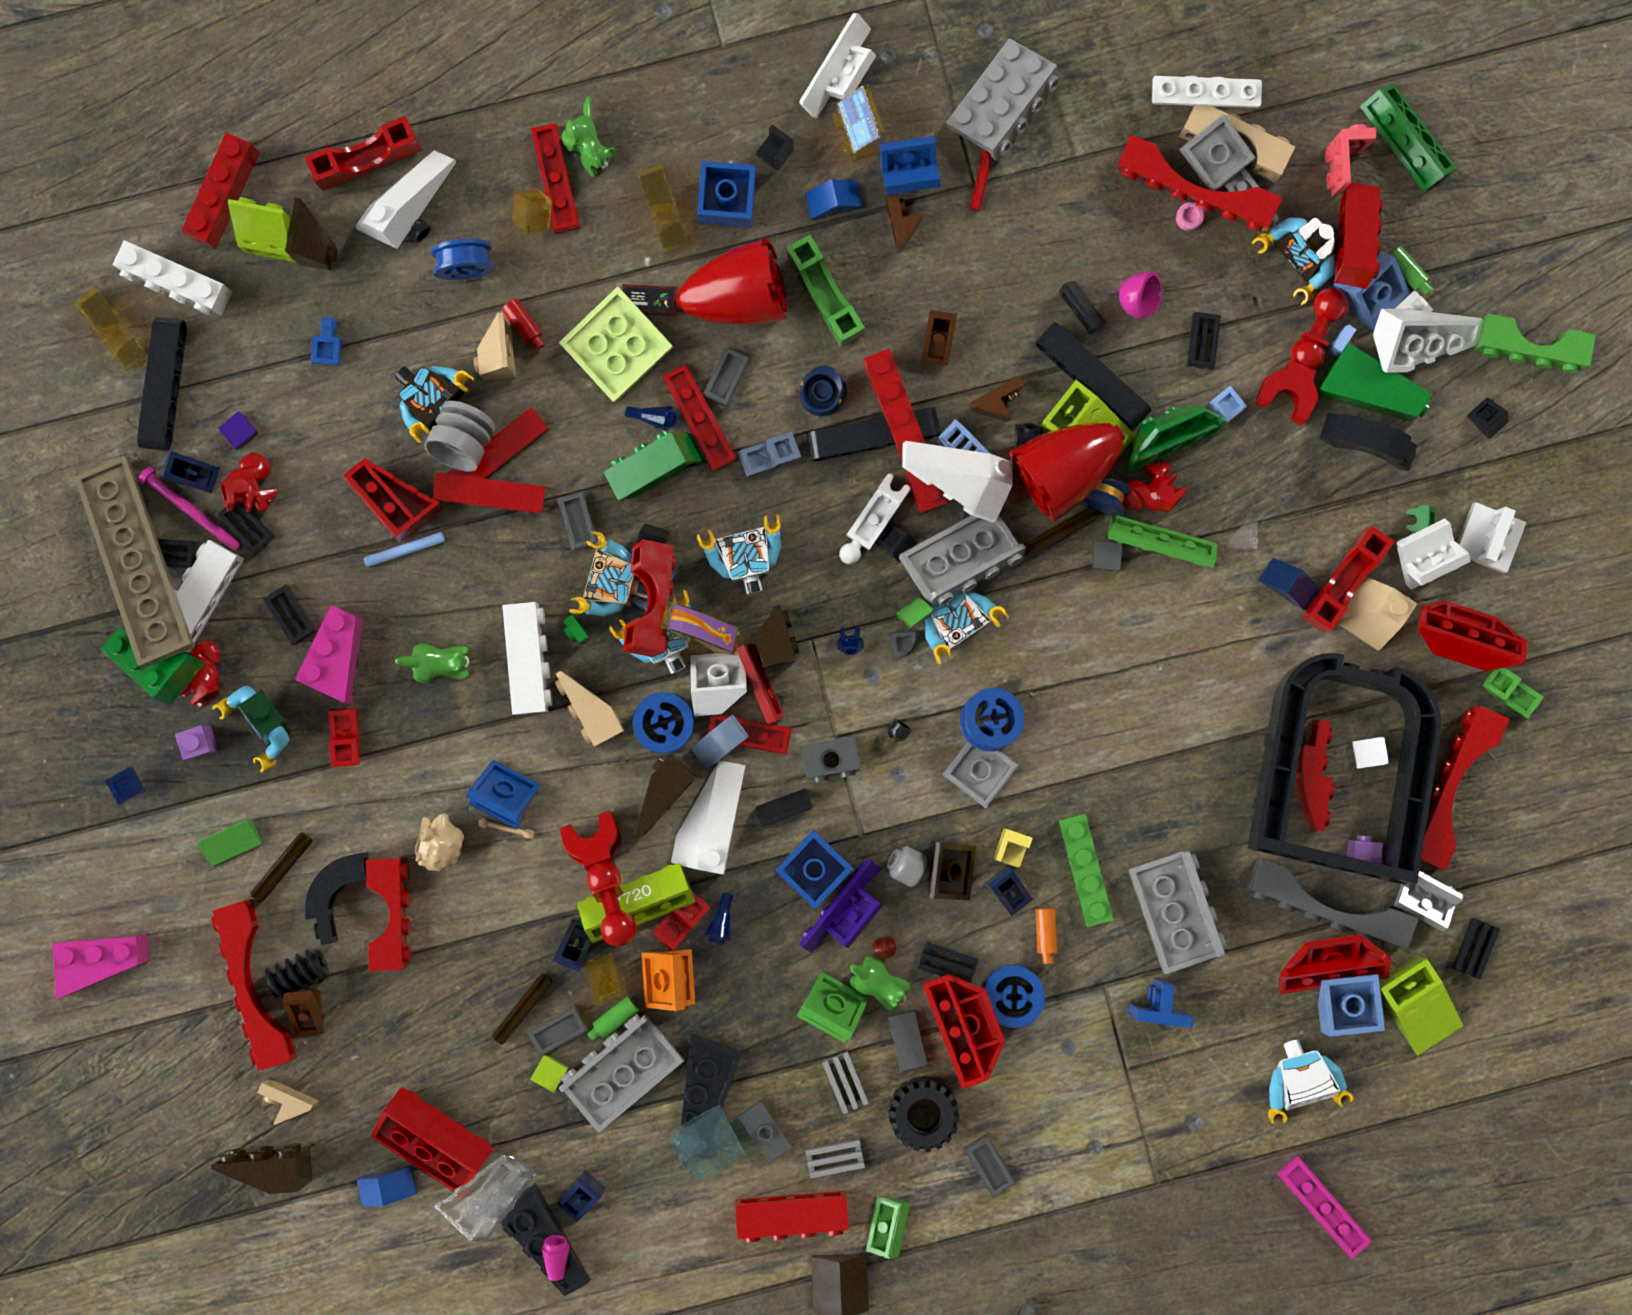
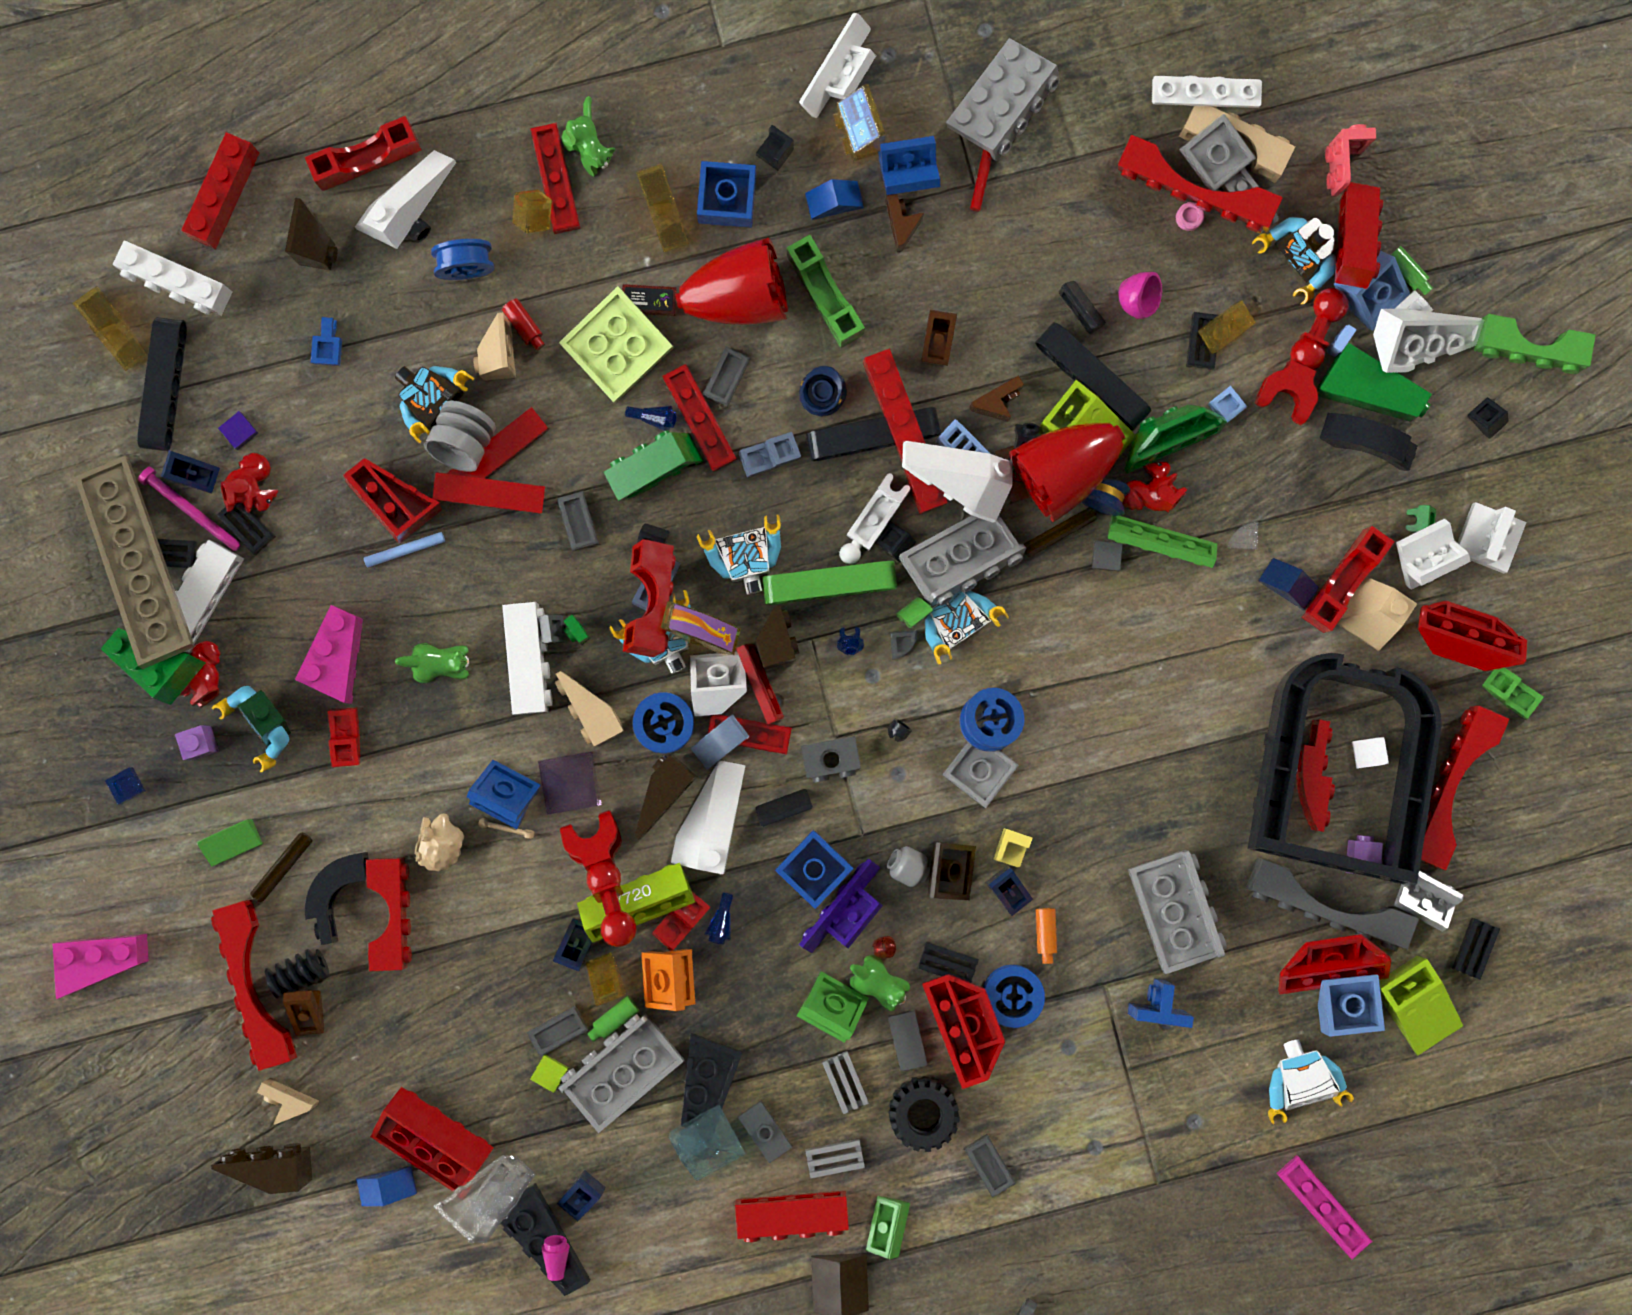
(260, 228): lime slope -> none
(279, 618): black tile -> none
(522, 1009): dark brown axle -> none
(552, 628): none -> dark grey tile
(569, 783): none -> clear purple slope
(609, 581): torso -> none
(829, 582): none -> bright green beam
(1085, 870): bright green plate -> none
(1226, 326): none -> clear yellow plate
(1408, 136): green fence -> none

